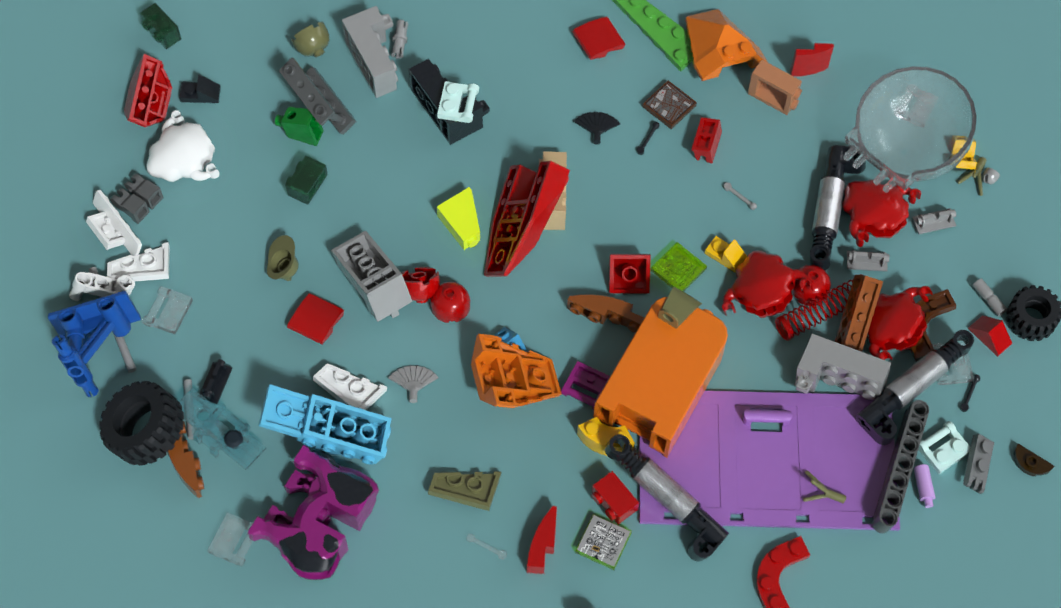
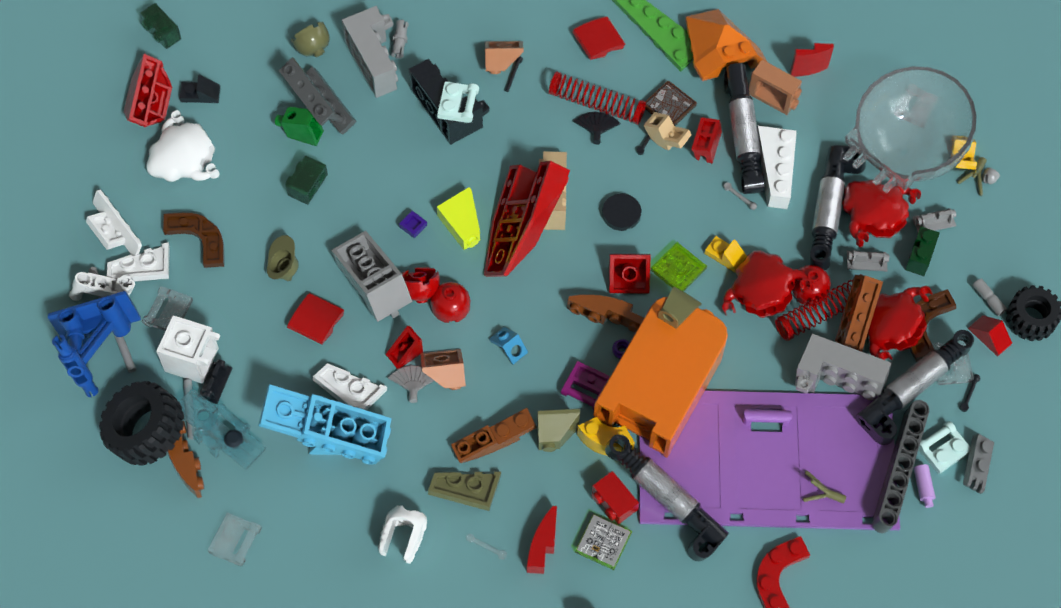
(143, 196): dark grey legs -> none
(188, 349): none -> white container
(203, 229): none -> reddish brown plate
(332, 491): magenta animal -> none
(397, 517): none -> white piece
(405, 348): none -> red slope
(413, 224): none -> dark purple plate
(445, 368): none -> slope
(495, 437): none -> dark orange slope
(501, 54): none -> nougat slope
(510, 375): orange wedge -> none
(519, 60): none -> black piece
(555, 83): none -> red piece
(556, 427): none -> slope
(621, 212): none -> black tile
(622, 343): none -> dark purple plate
(664, 133): none -> tan brick
(744, 128): none -> piece
(777, 164): none -> white wedge
(922, 251): none -> dark green brick
(1030, 462): dark brown plate -> none

